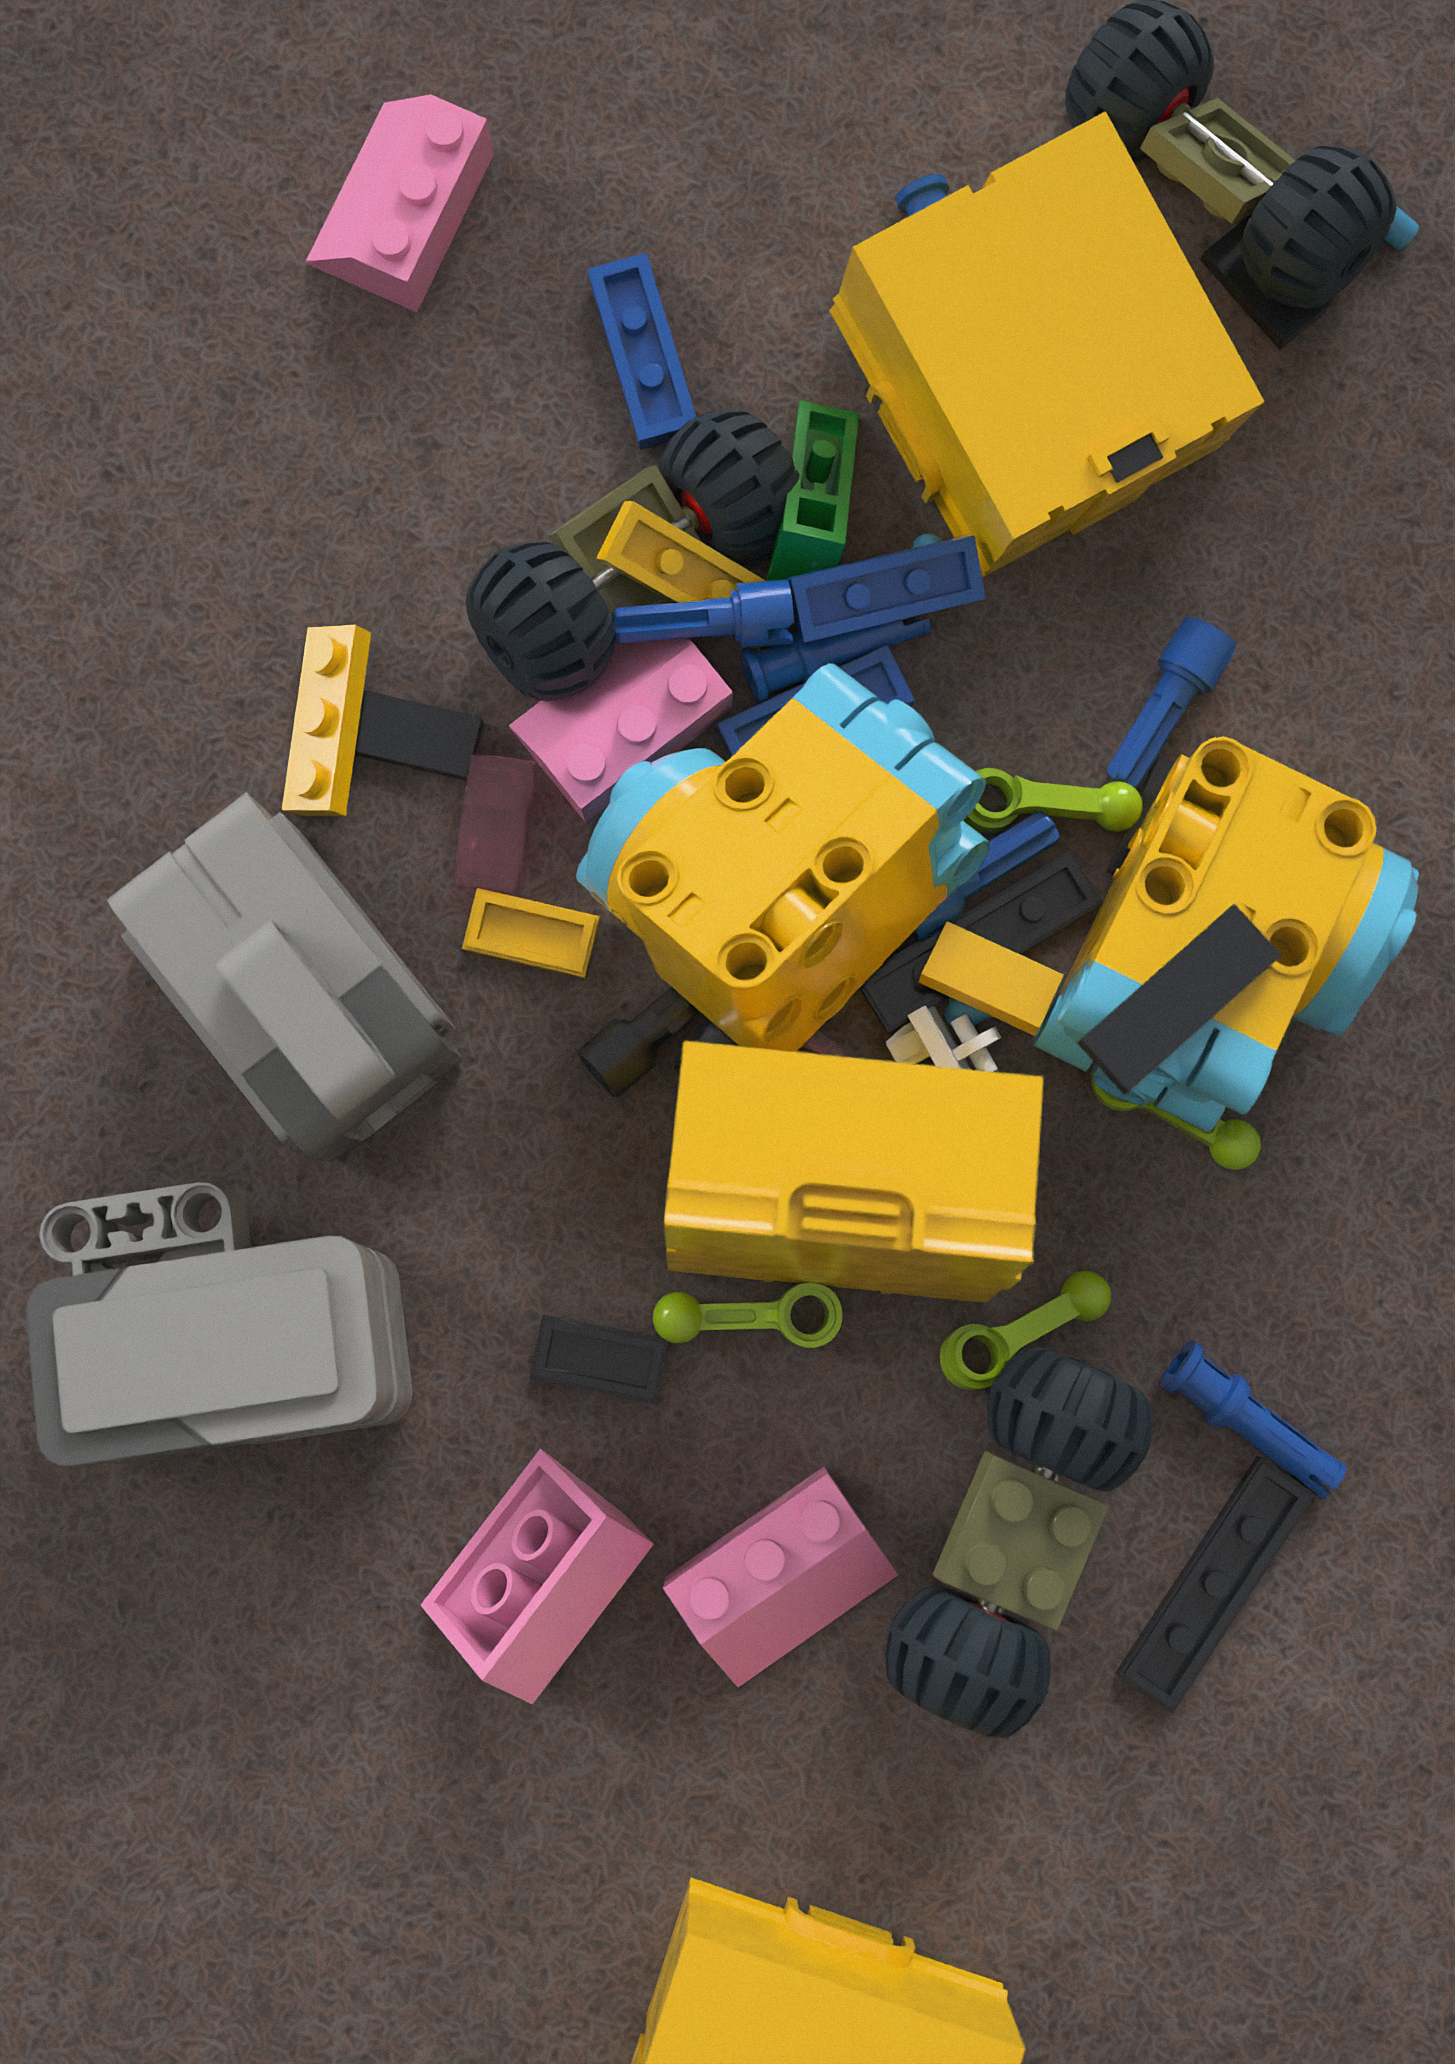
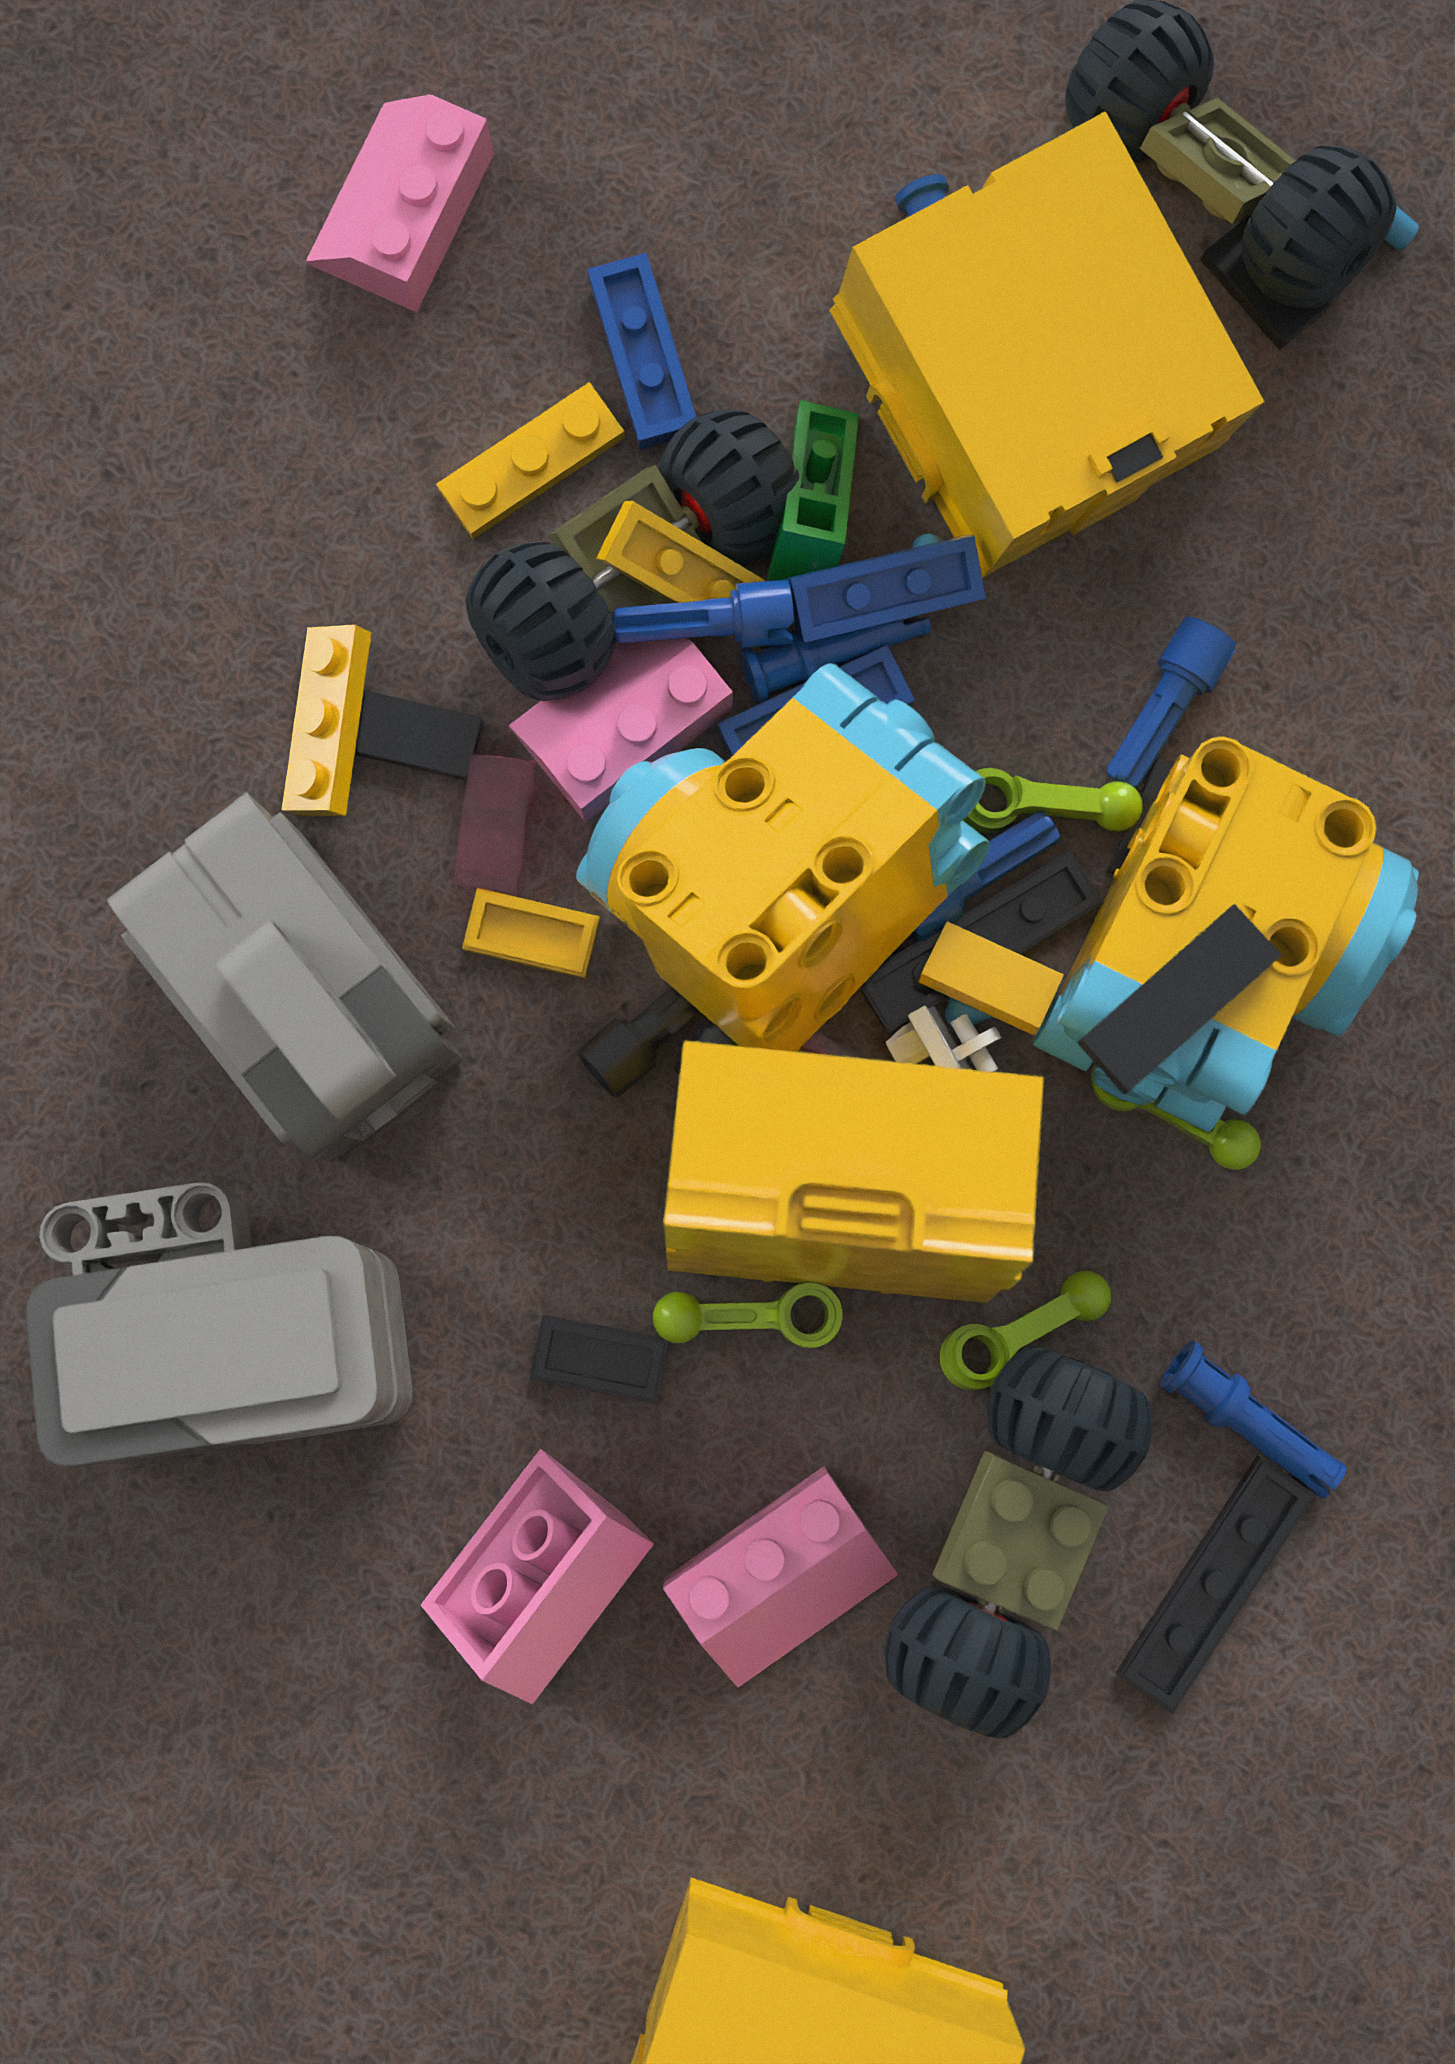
(531, 460): none -> yellow plate

